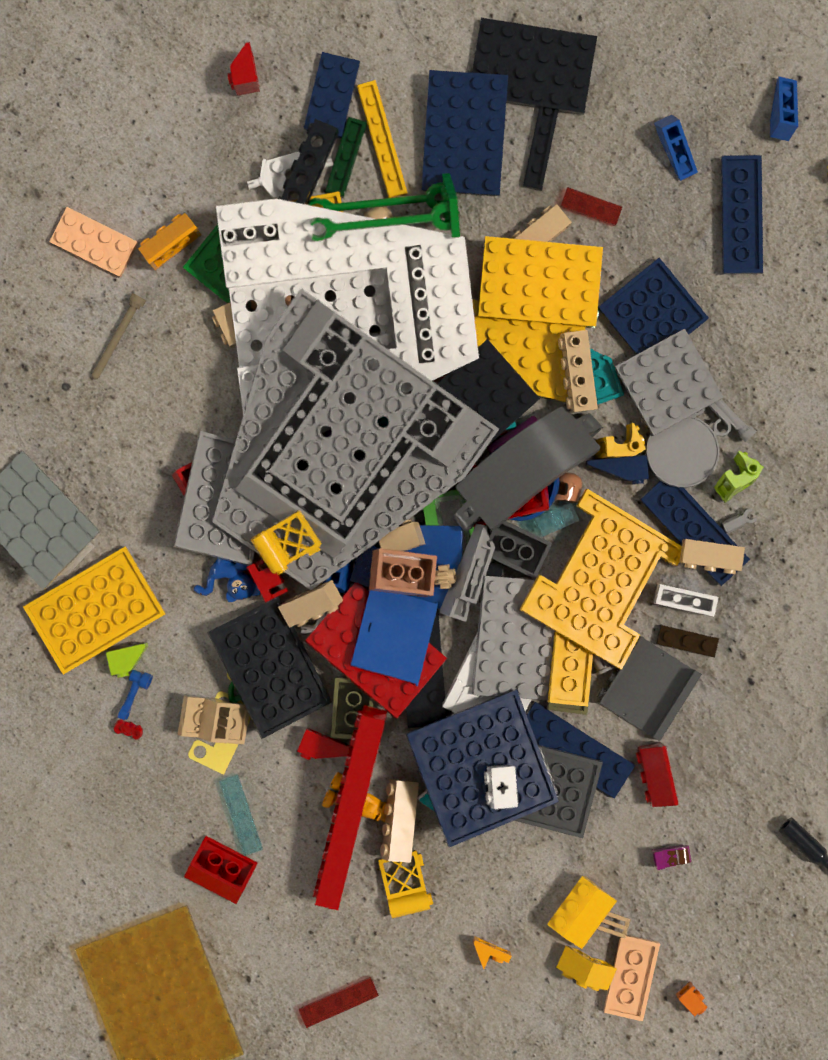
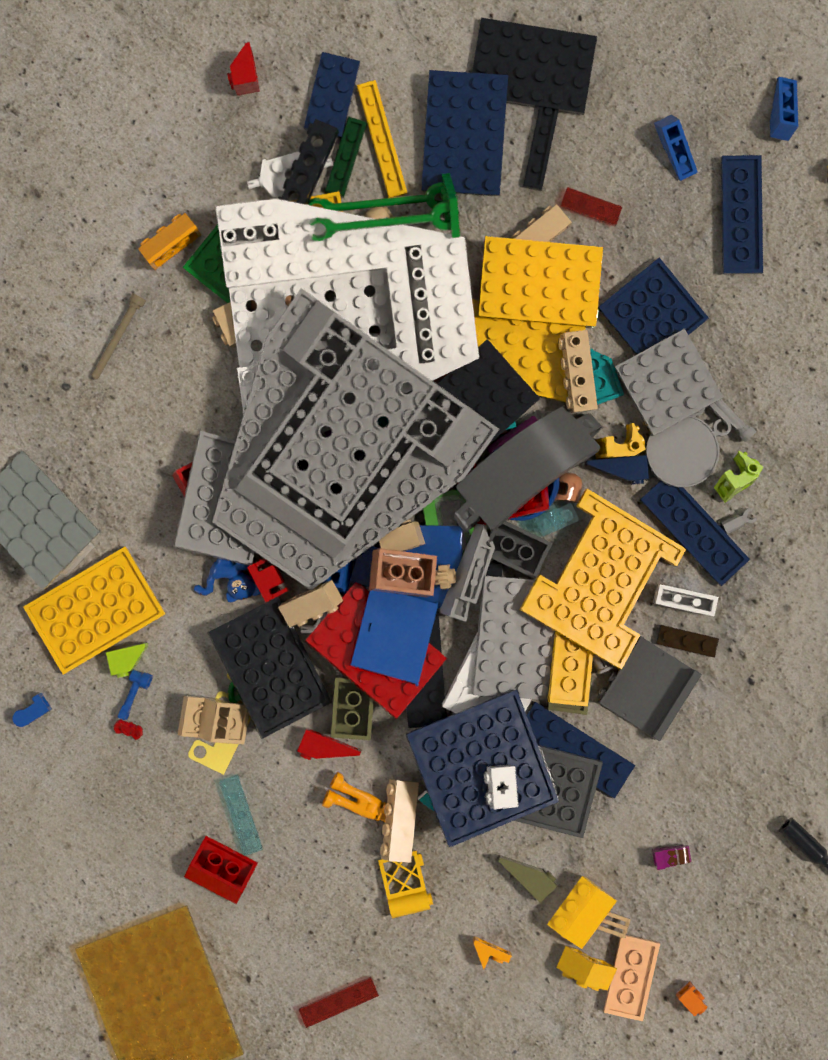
(33, 712): none -> blue leg
(93, 242): light nougat plate -> none
(275, 553): yellow piece -> none
(351, 803): red brick -> none
(531, 877): none -> olive slope
(657, 775): red slope -> none
(712, 556): tan brick -> none

